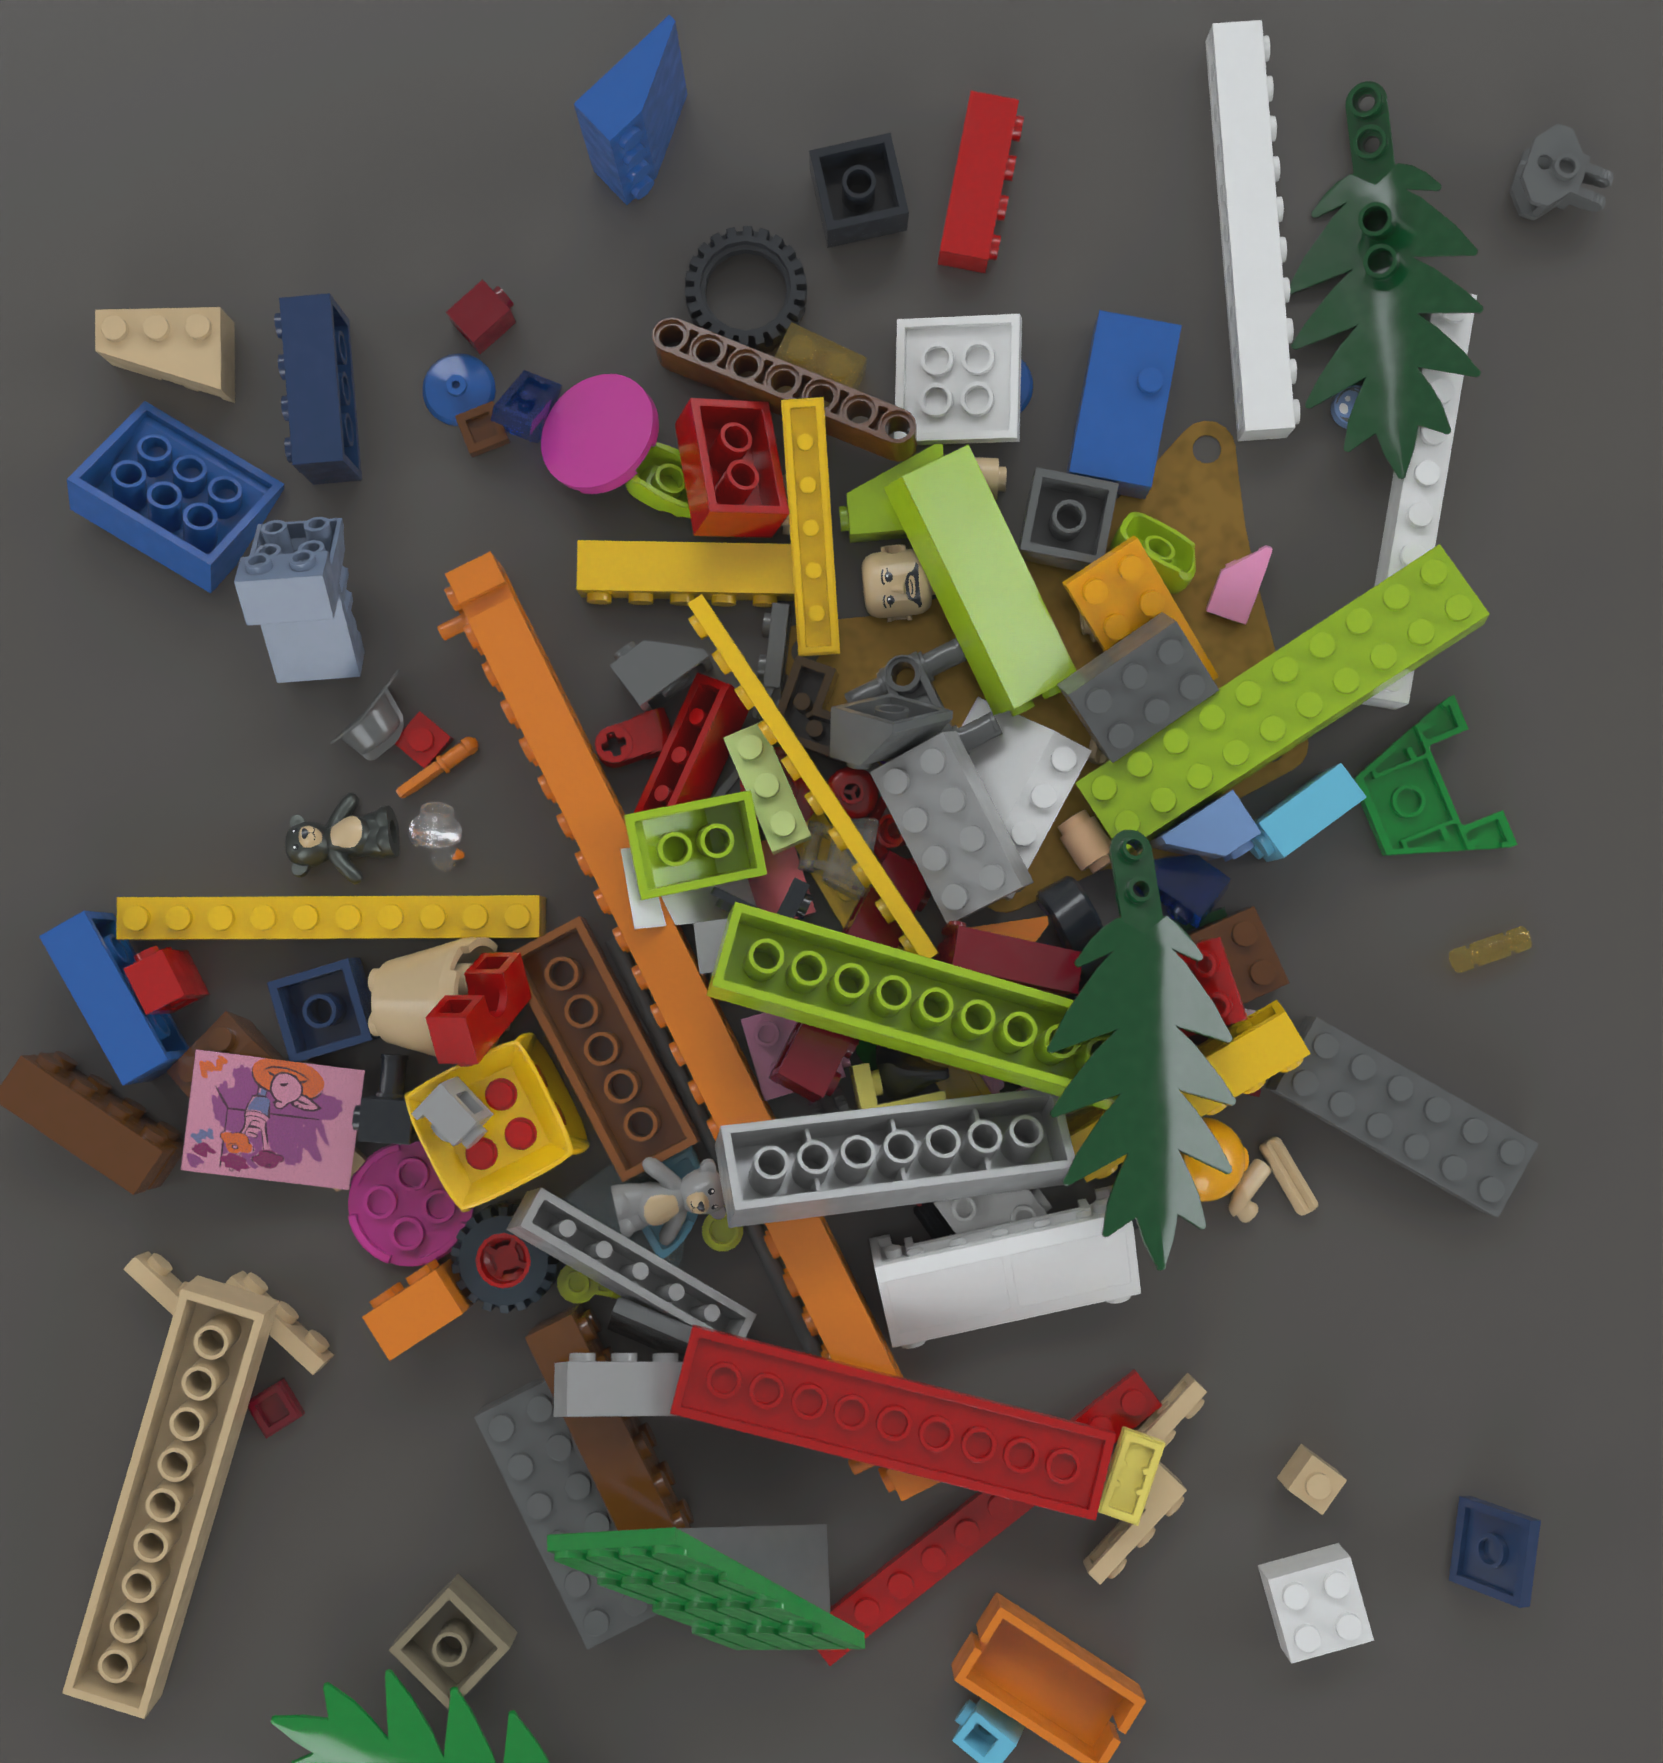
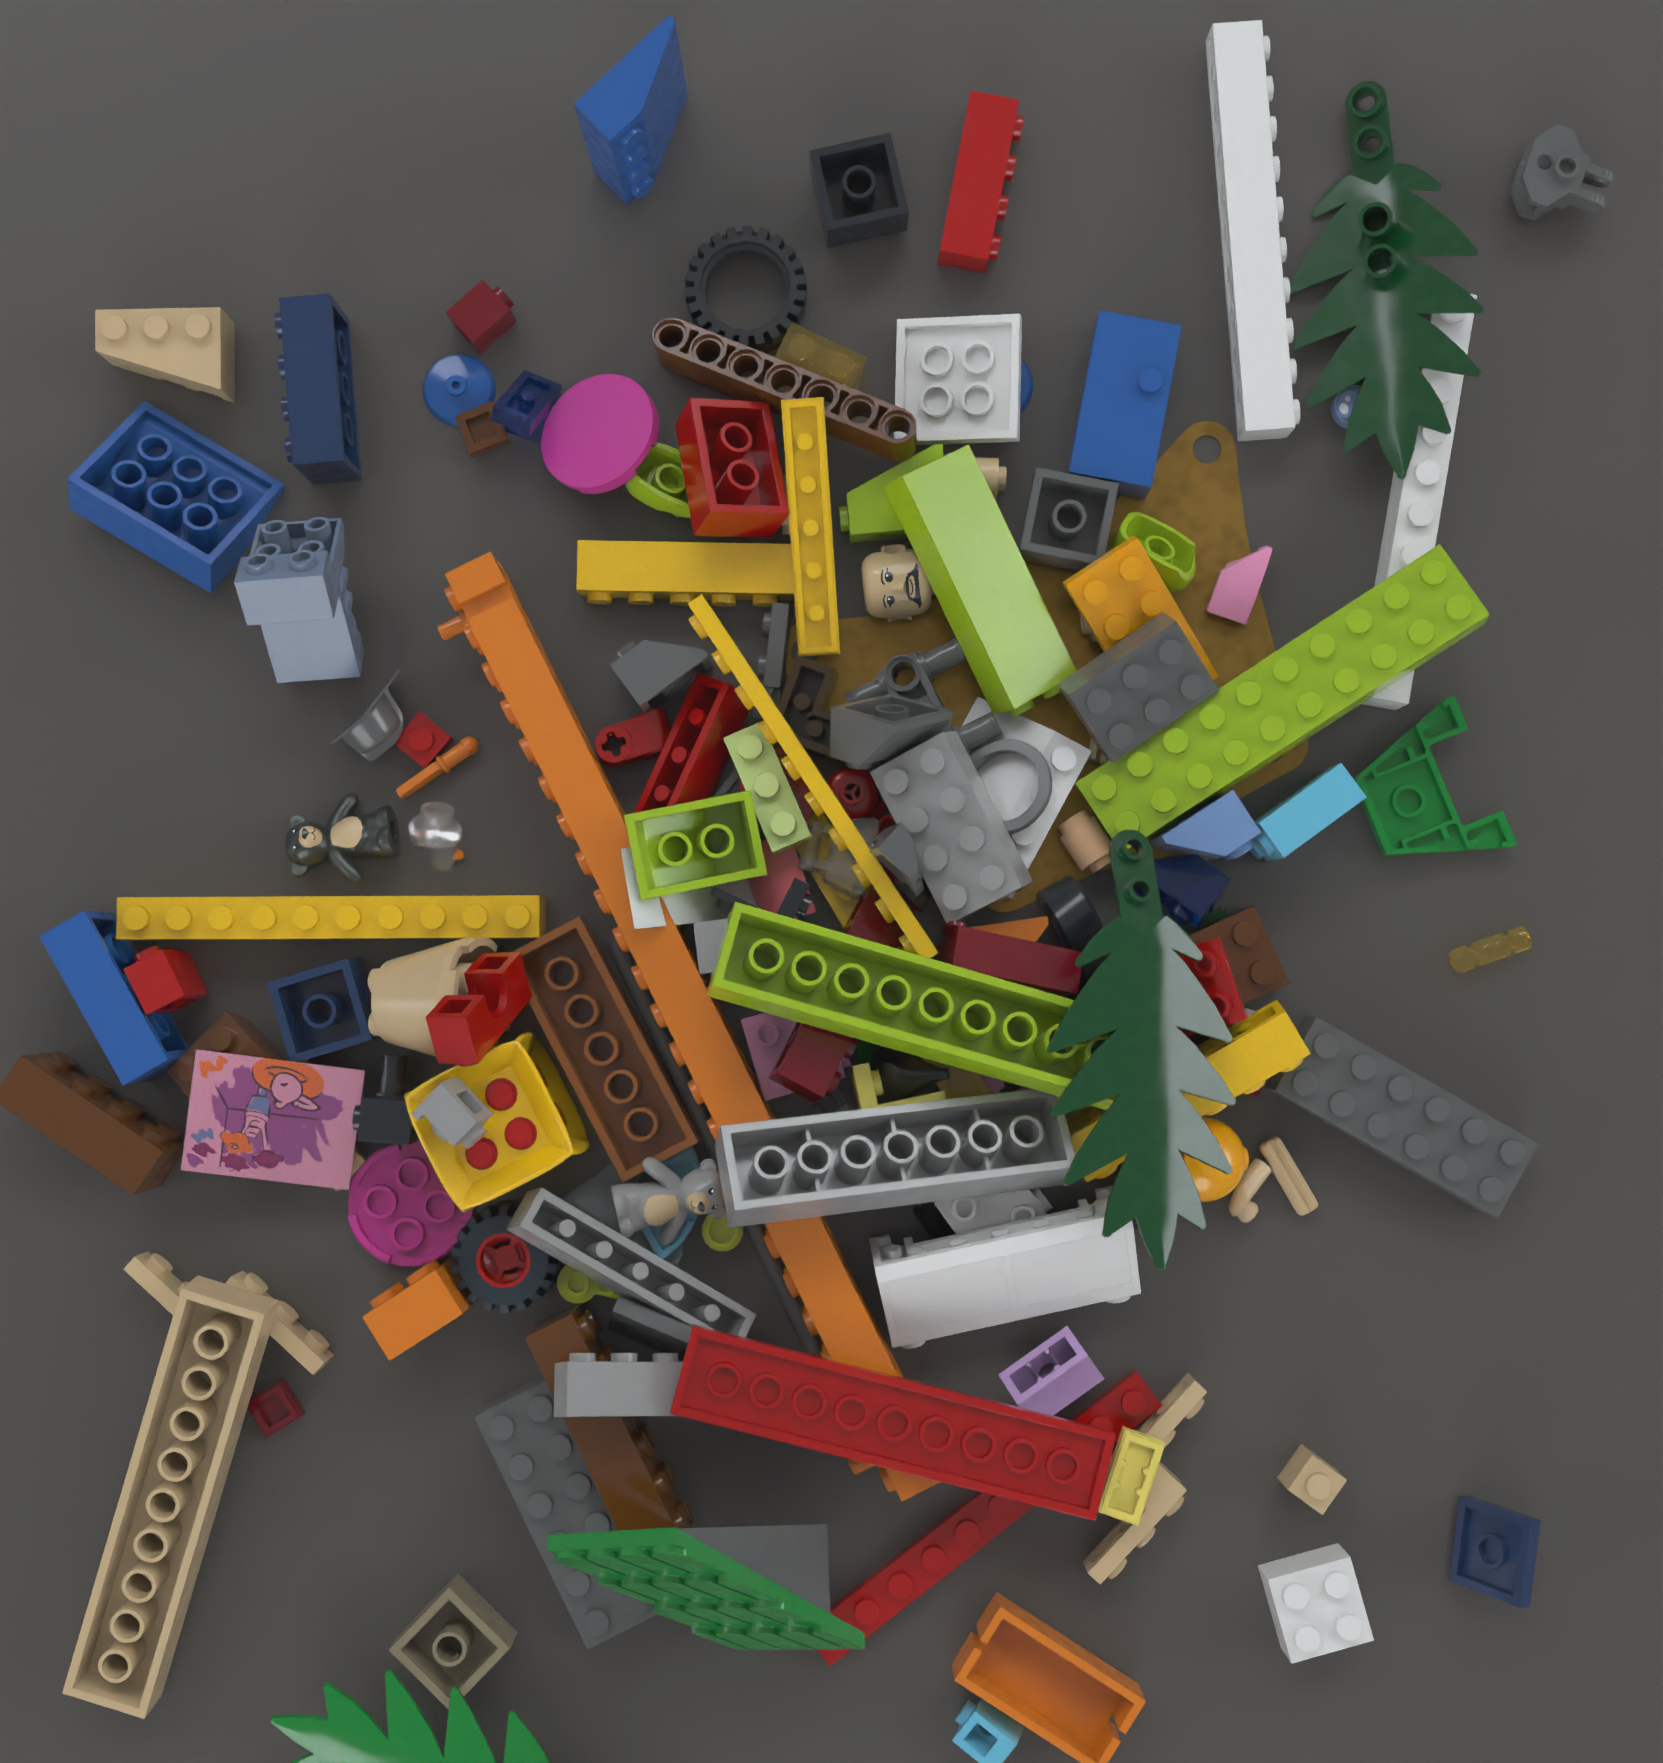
(898, 854): none -> dark grey slope
(1043, 770): none -> dark grey piece
(1051, 1374): none -> lavender brick

